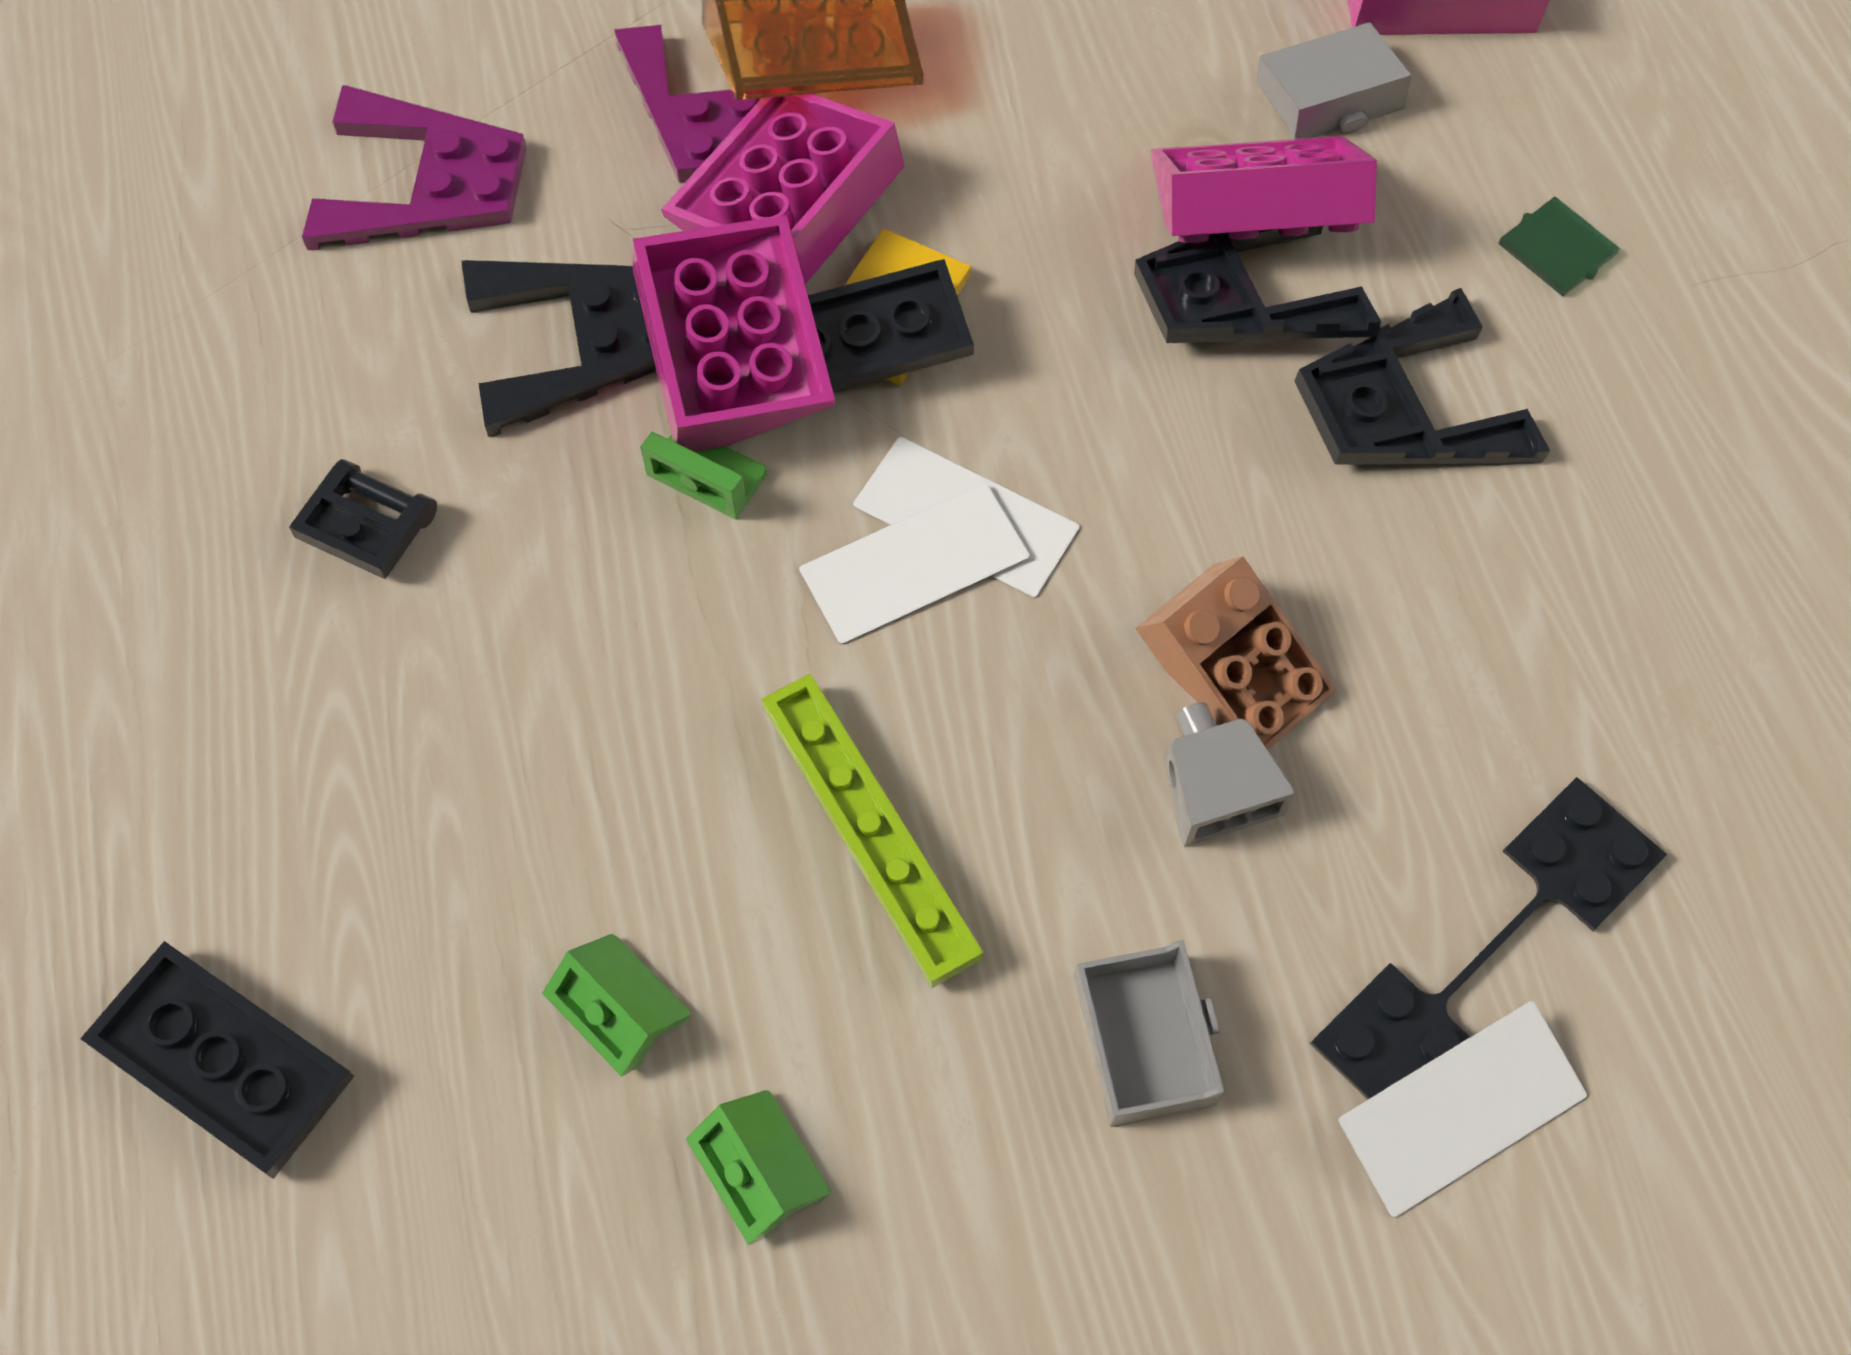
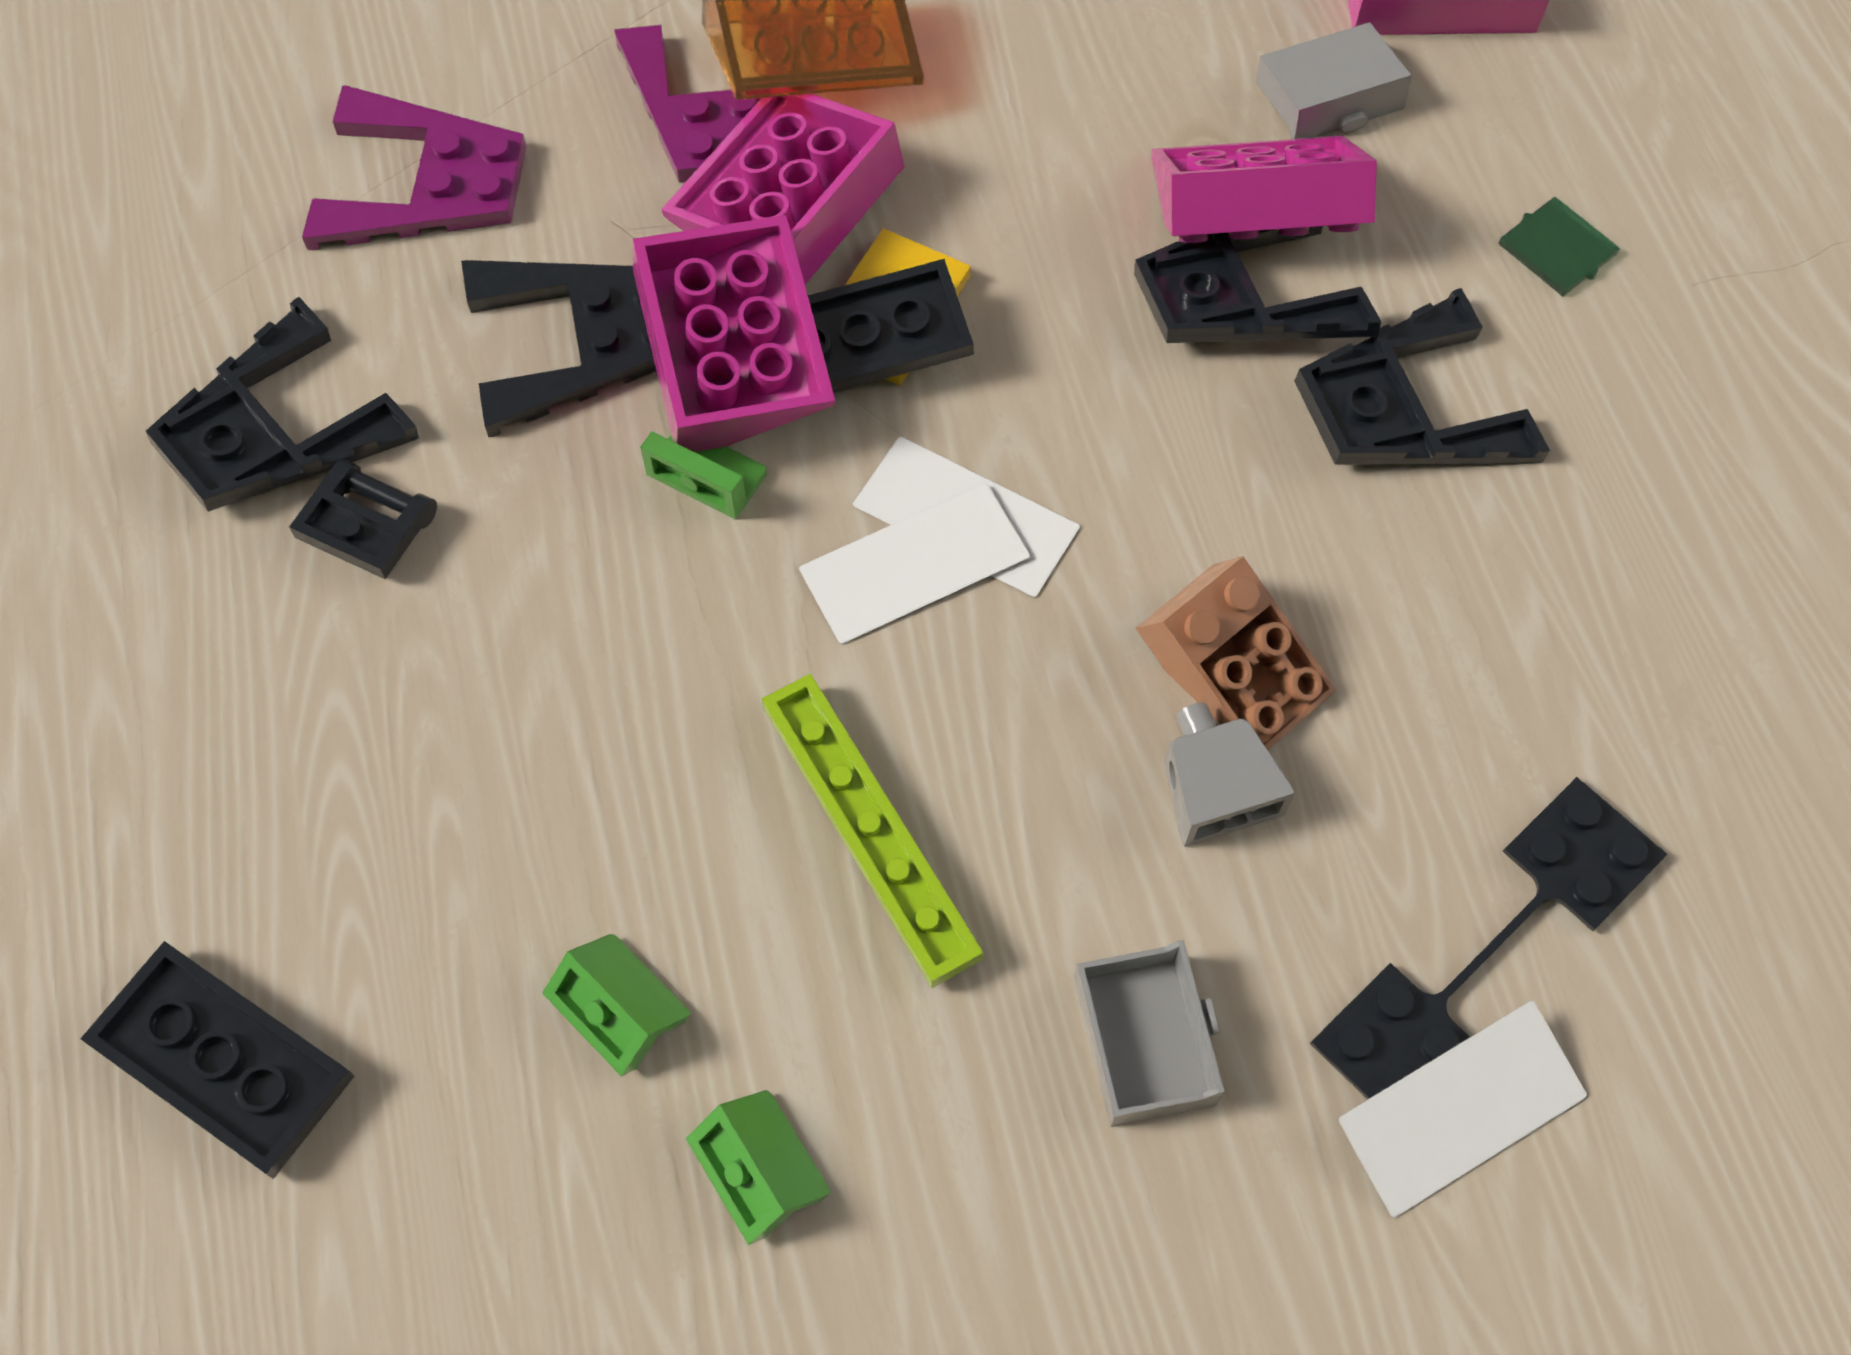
(234, 449): none -> black wing

